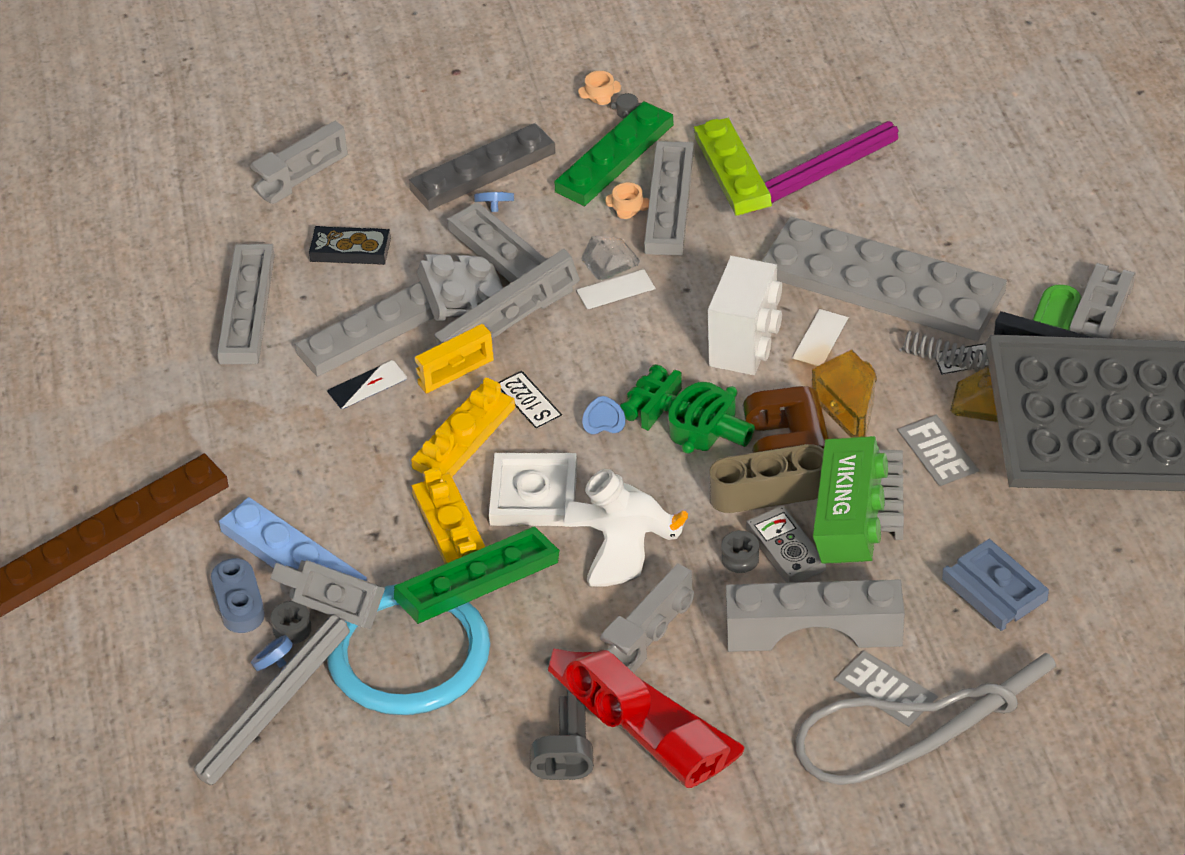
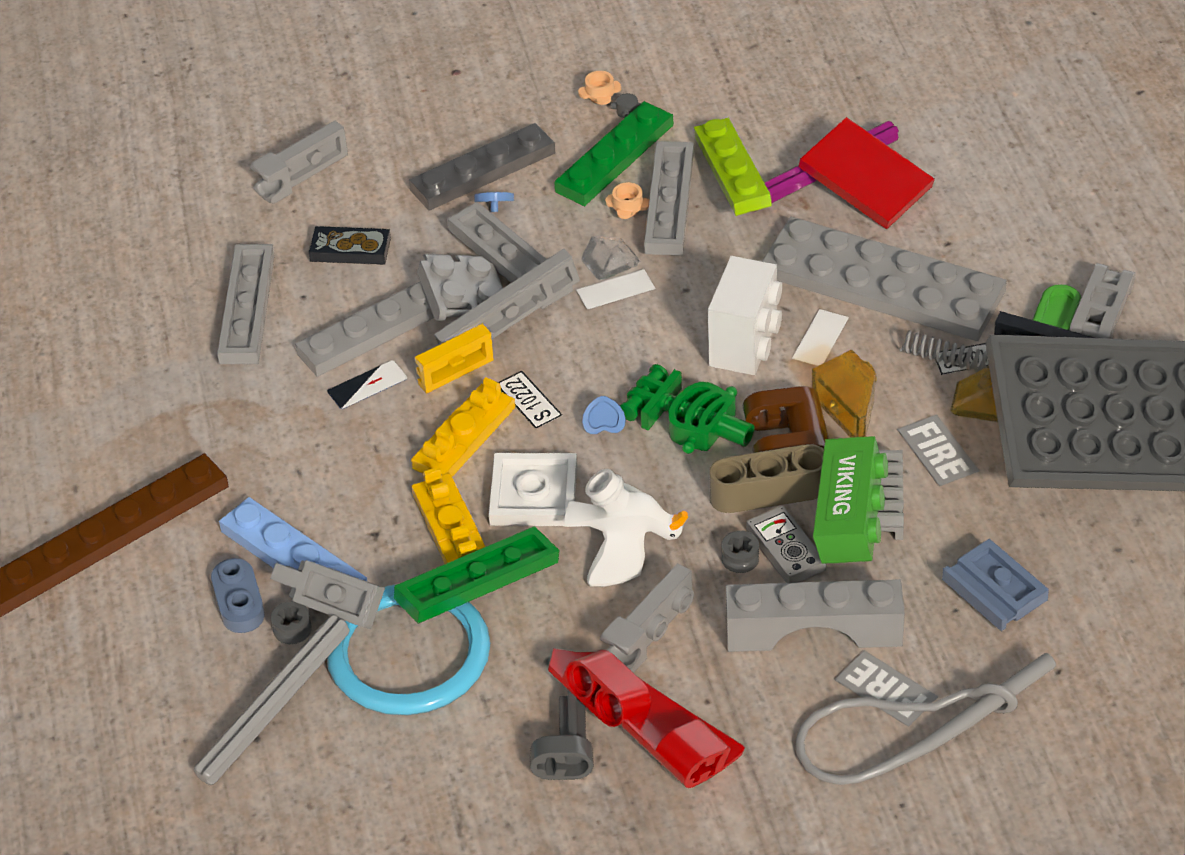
(273, 653): medium blue piece -> none
(866, 172): none -> red tile

